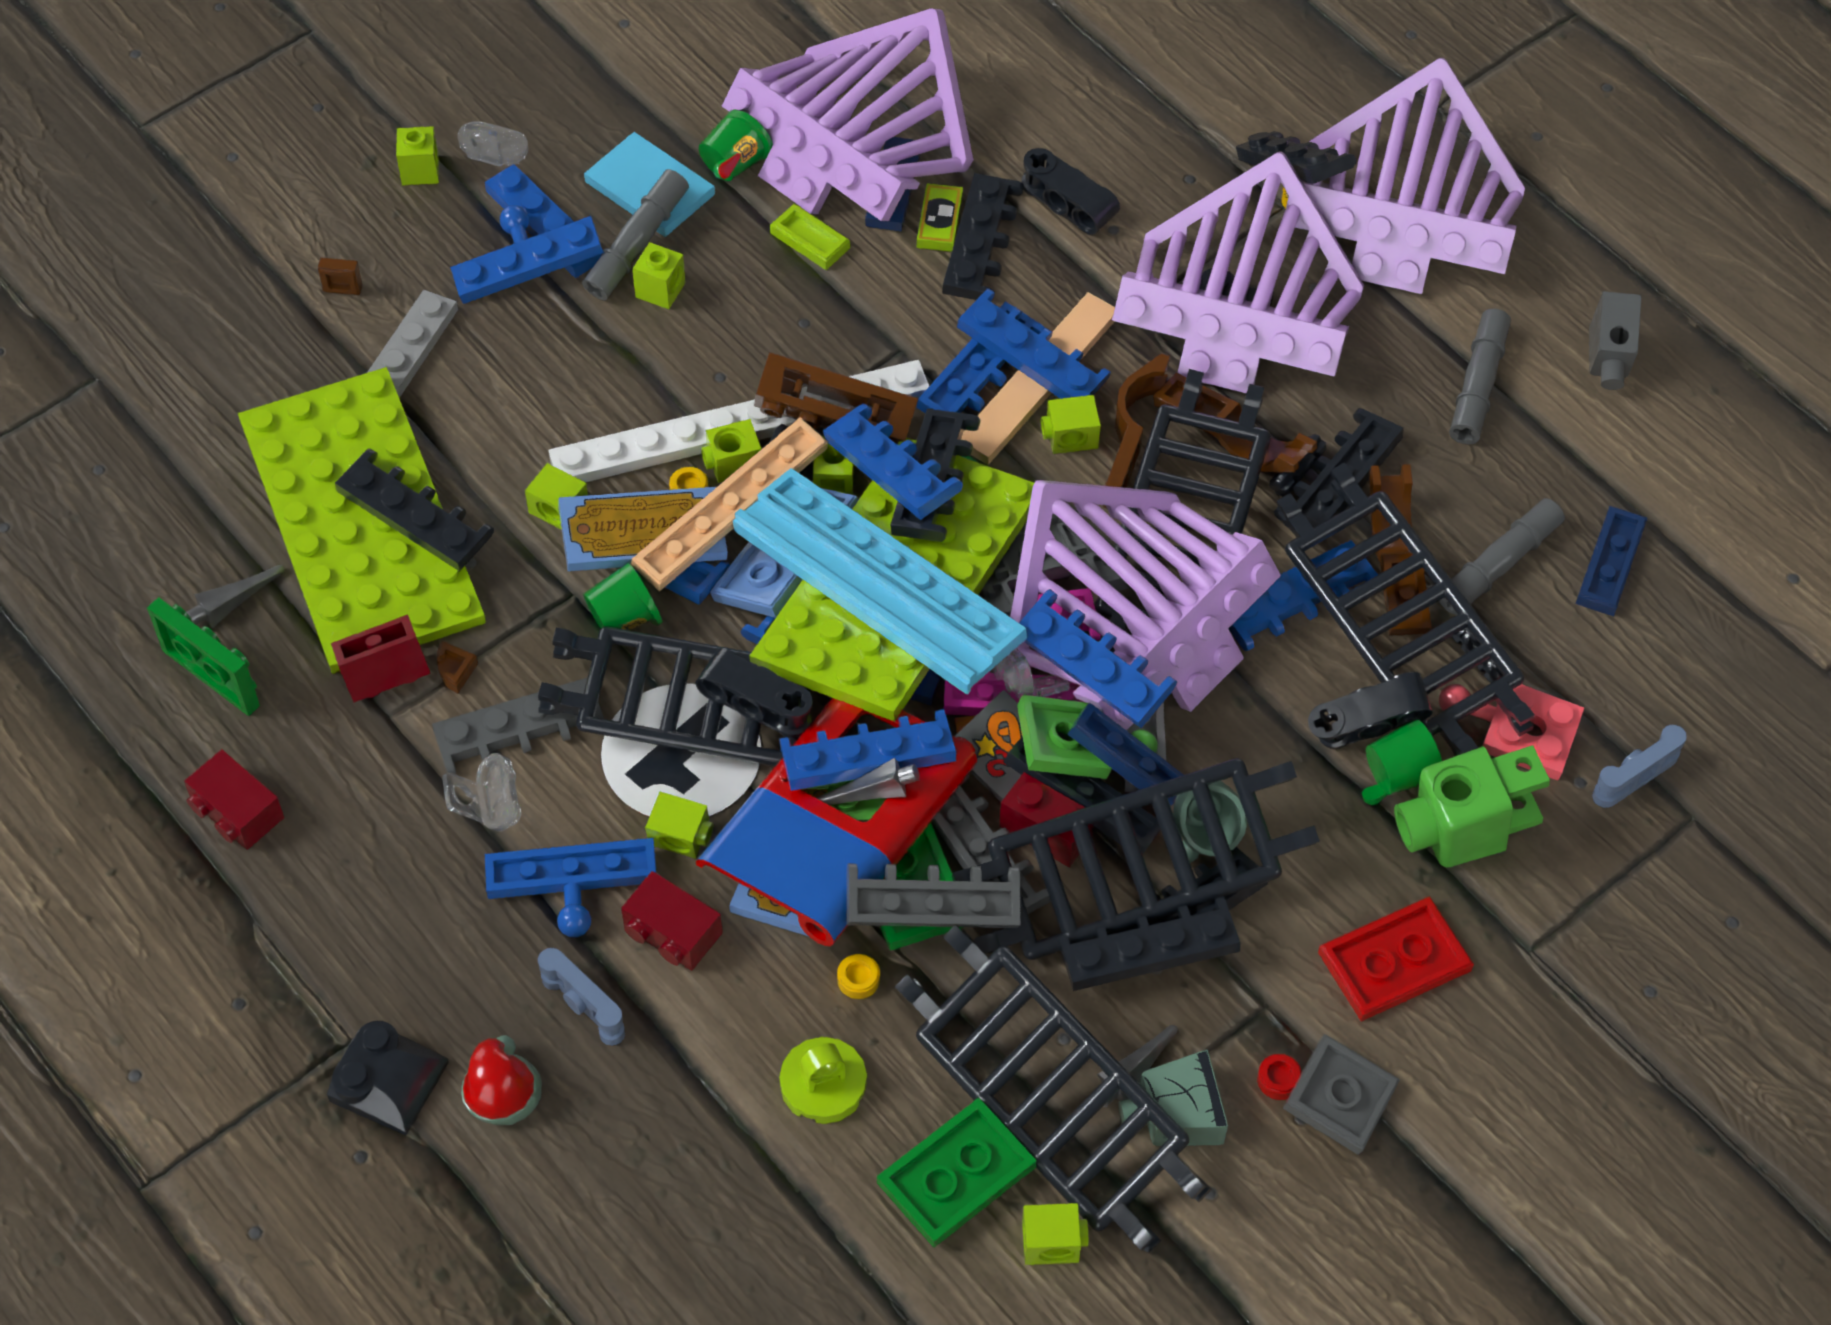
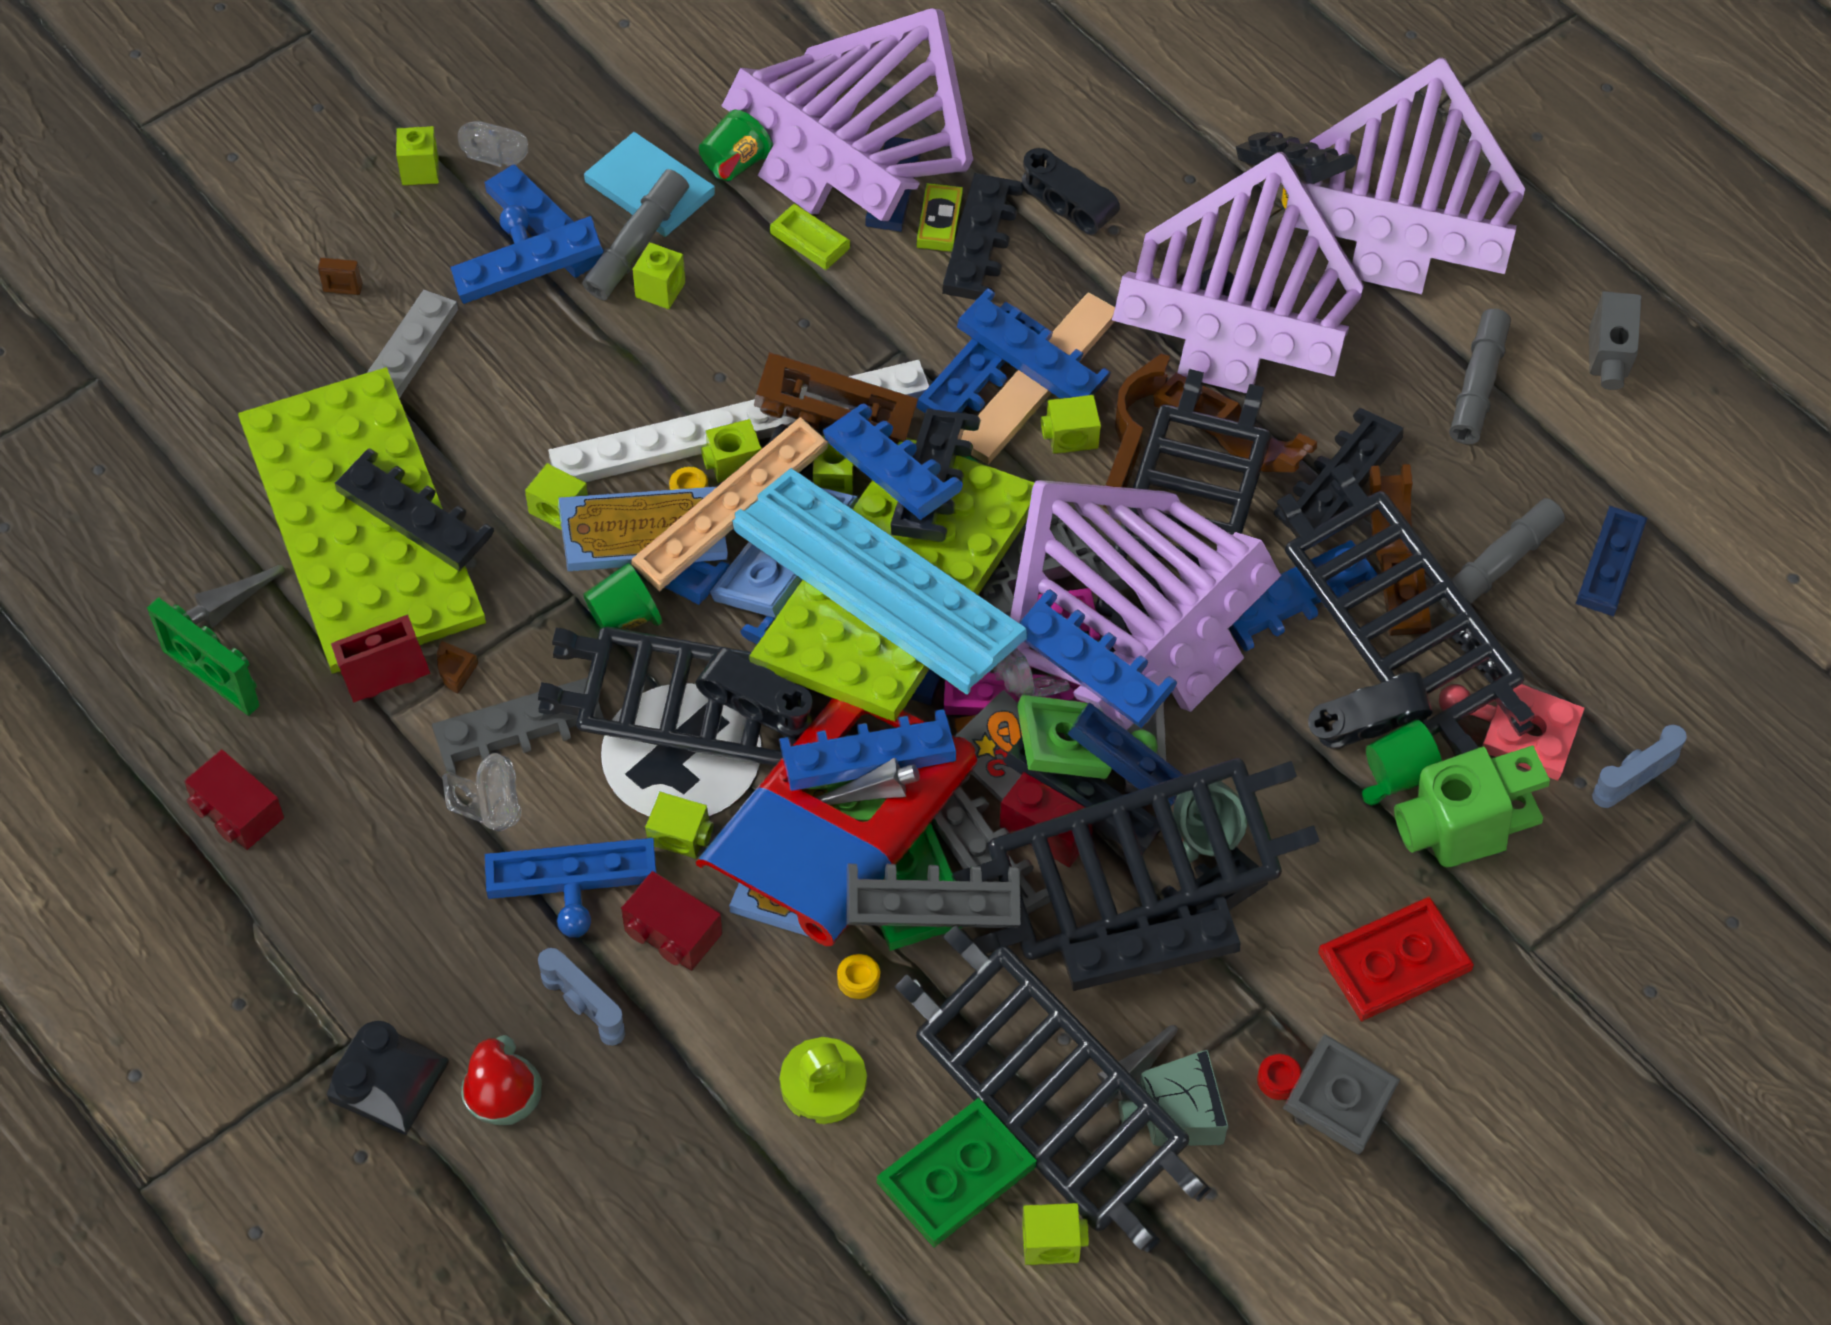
(1285, 481): black axle -> none

